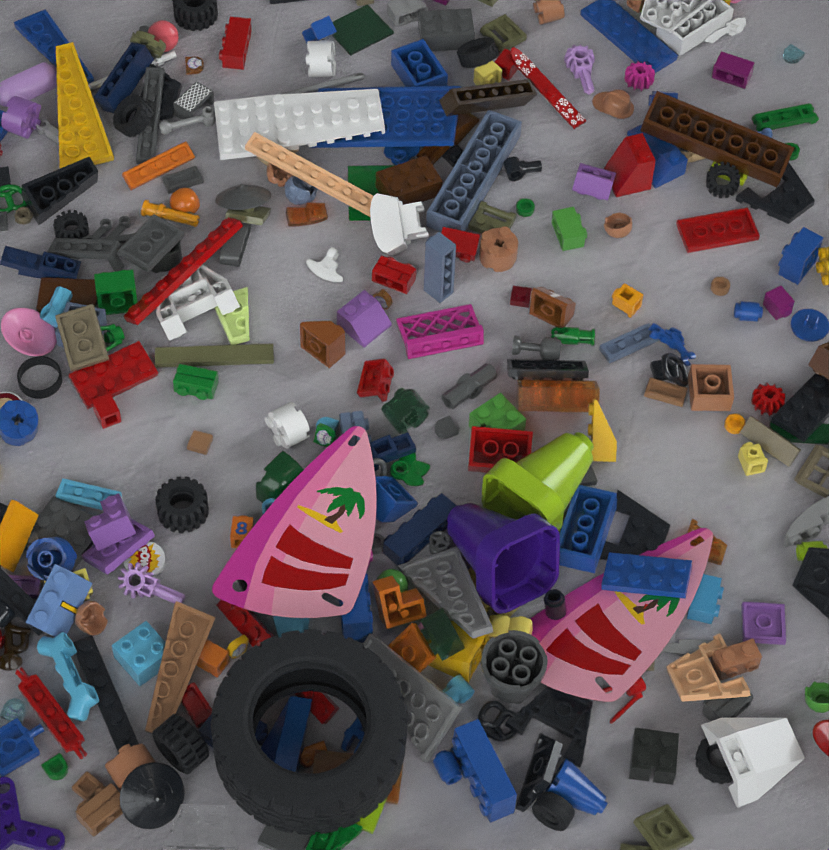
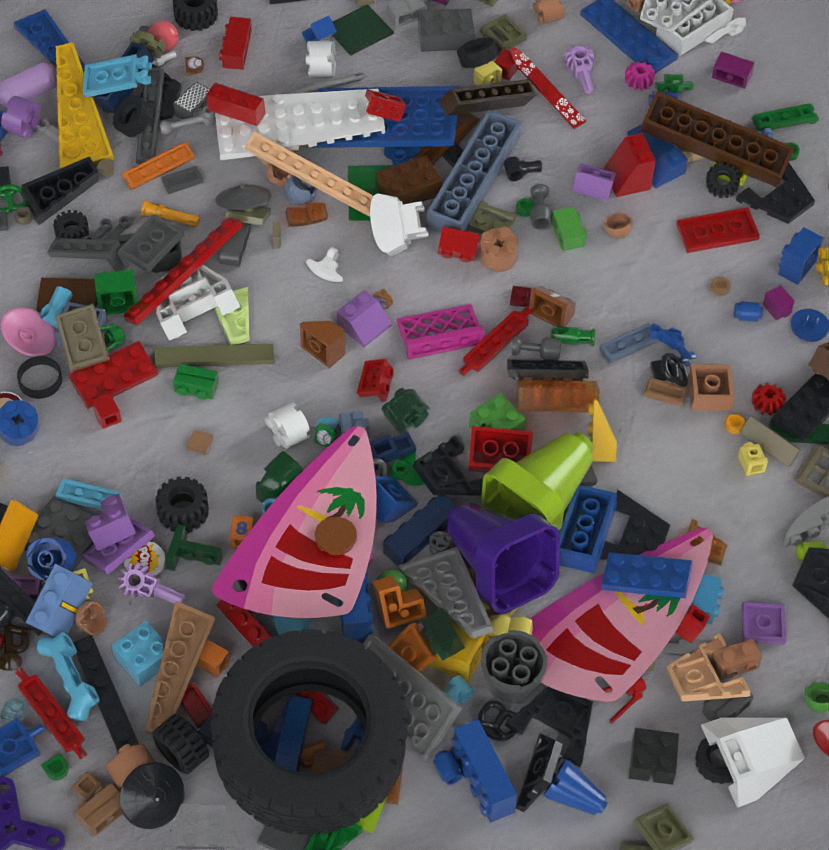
(39, 266): dark blue slope -> none
(105, 167): none -> dark tan tile
(115, 75): none -> medium azure tile
(185, 200): orange hair -> none
(190, 550): none -> dark green bracket
(236, 104): none -> red brick
(238, 646): yellow tile -> none
(276, 235): none -> dark tan tile
(335, 535): none -> dark orange tile
(377, 546): dark grey tile -> none
(384, 105): none -> red bracket
(394, 274): red brick -> none
(418, 65): blue brick -> none
(439, 267): sand blue brick -> none
(443, 475): none -> black wing
(446, 428): dark grey tile -> none
(469, 386): dark grey piece -> none
(495, 341): none -> red plate
(540, 213): none -> dark grey piece
(553, 811): black tyre -> none
(555, 604): black brick -> none
(615, 103): nougat piece -> none
(627, 299): light orange brick -> none
(673, 83): none -> green plate
(692, 624): none -> red brick
(793, 54): clear light blue tile -> none

